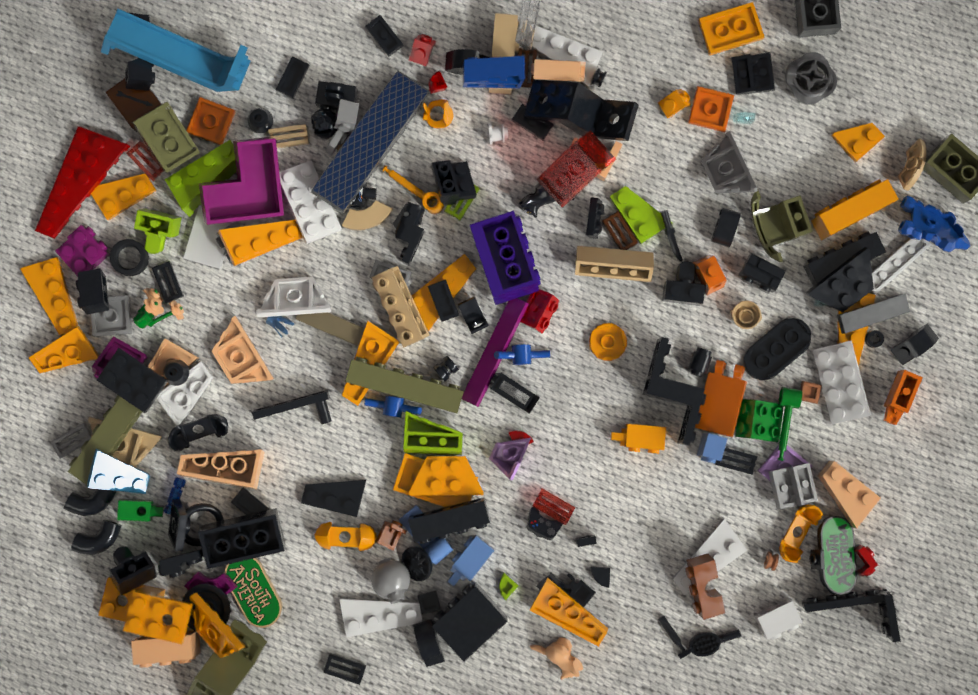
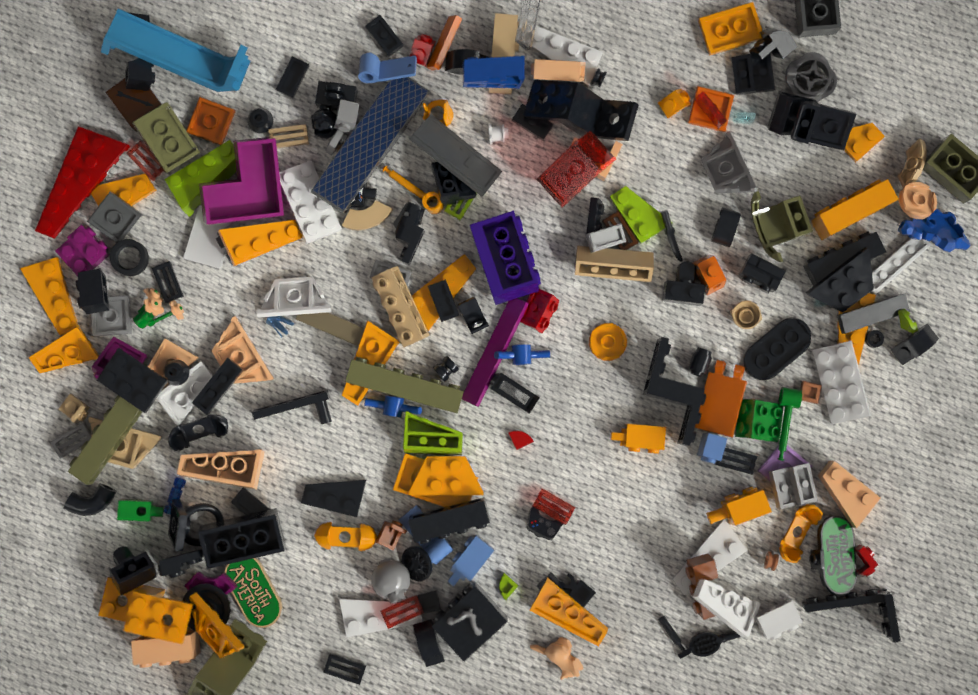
(74, 409): none -> tan bracket
(97, 543): black cylinder -> none
(114, 217): none -> dark grey tile
(115, 475): wing -> none
(157, 227): lime brick -> none
(217, 386): none -> black plate
(374, 70): none -> medium blue door
(417, 605): none -> clear red tile
(437, 83): red tile -> none
(444, 42): none -> orange tile
(456, 155): none -> dark grey piece
(477, 631): none -> light grey piece
(509, 455): lavender slope -> none
(533, 201): black animal -> none
(534, 53): reddish brown tile -> none
(586, 540): black tile -> none
(601, 575): black tile -> none
(606, 238): none -> light grey tile
(710, 110): none -> clear red tile
(732, 609): none -> white wing
(741, 507): none -> light orange brick
(774, 41): none -> brick
(810, 121): none -> black piece
(901, 395): orange hinge -> none
(906, 322): none -> lime tile
(917, 200): none -> light nougat tile

